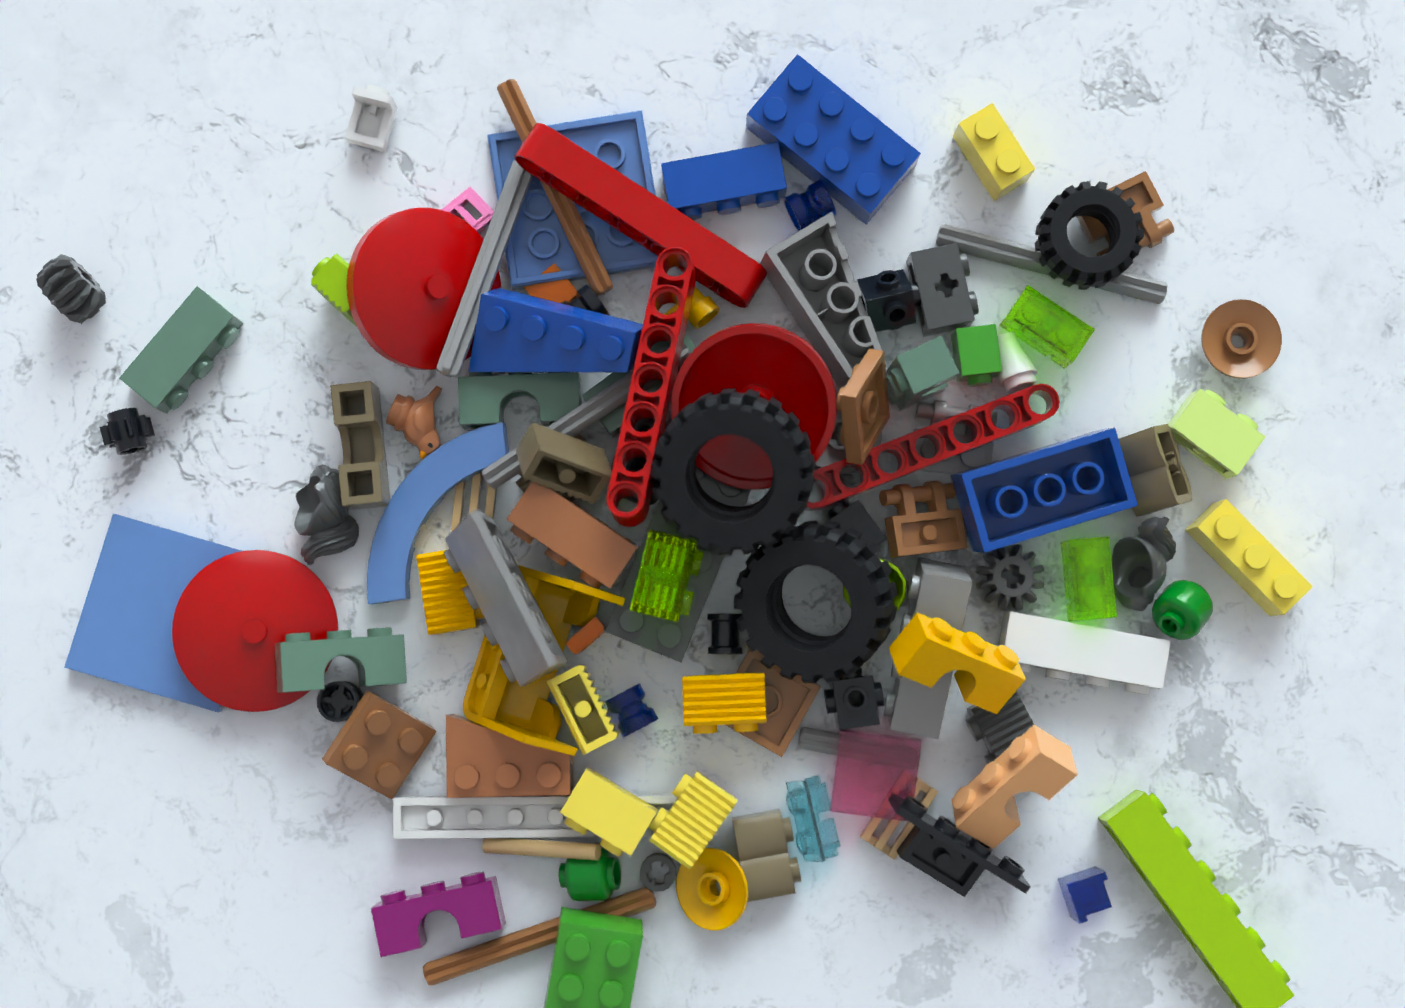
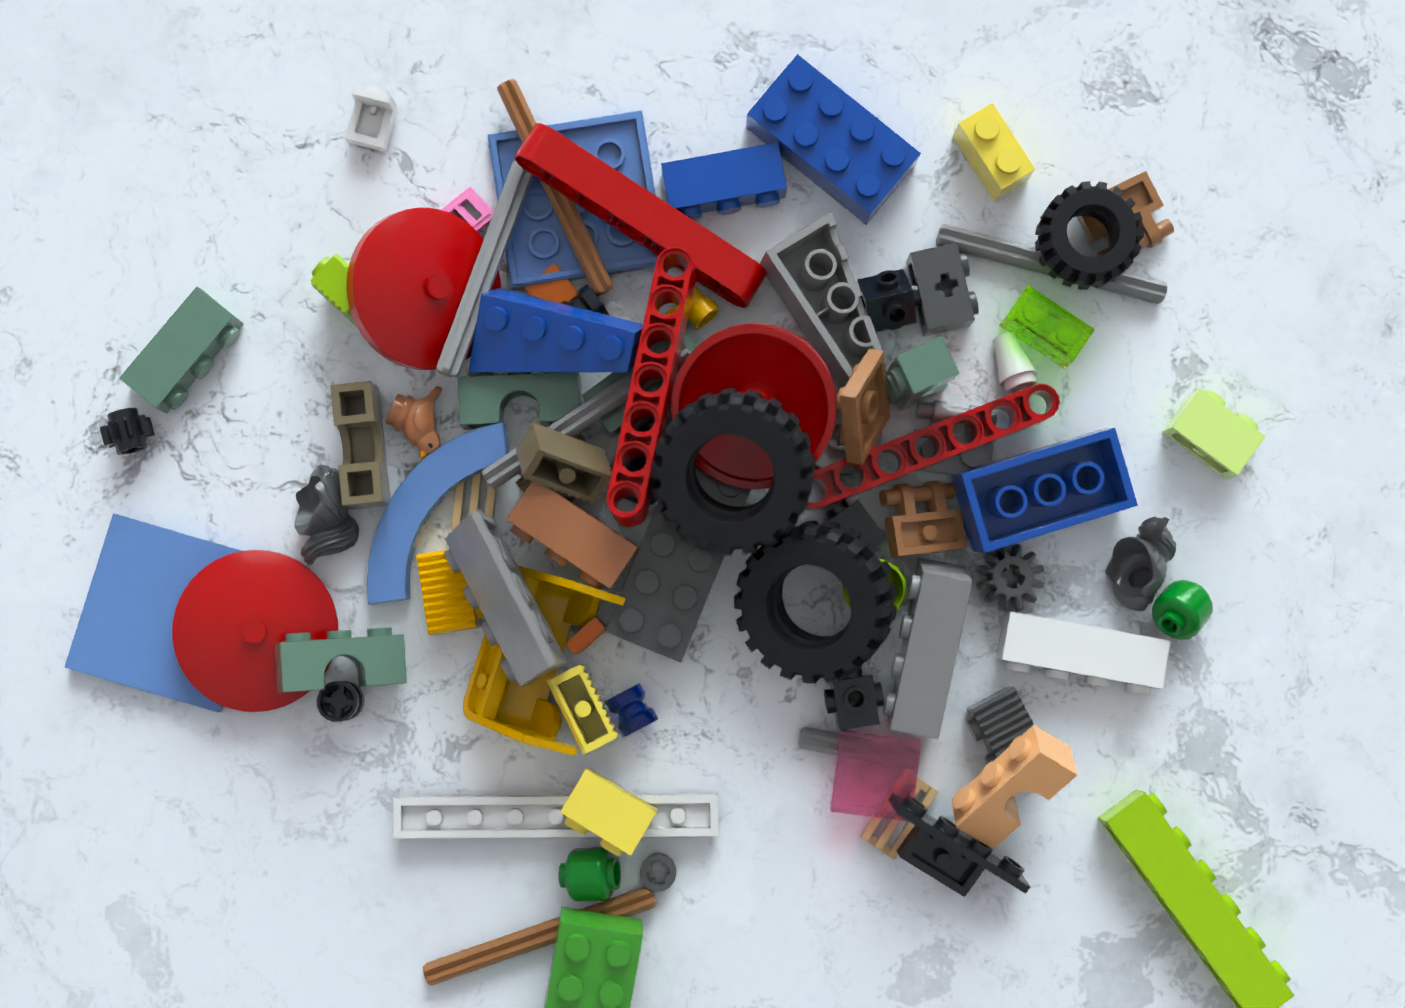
(71, 288): dark grey gear -> none
(379, 744): medium nougat plate -> none
(401, 918): magenta arch -> none
(498, 766): nougat wedge -> none
(542, 848): tan bar -> none
(665, 576): clear neon green brick -> none
(692, 818): light yellow brick -> none
(700, 895): yellow dish -> none
(724, 634): black bush -> none
(724, 701): yellow brick -> none
(765, 855): dark tan brick -> none
(785, 704): medium nougat plate -> none
(809, 205): clear blue wheel -> none
(813, 837): clear light blue hinge -> none
(932, 648): yellow arch -> none
(976, 354): bright green brick -> none
(1085, 893): clear blue panel -> none
(1088, 578): clear neon green brick -> none
(1155, 469): dark tan brick -> none
(1248, 558): light yellow brick -> none
(1259, 334): medium nougat dish -> none

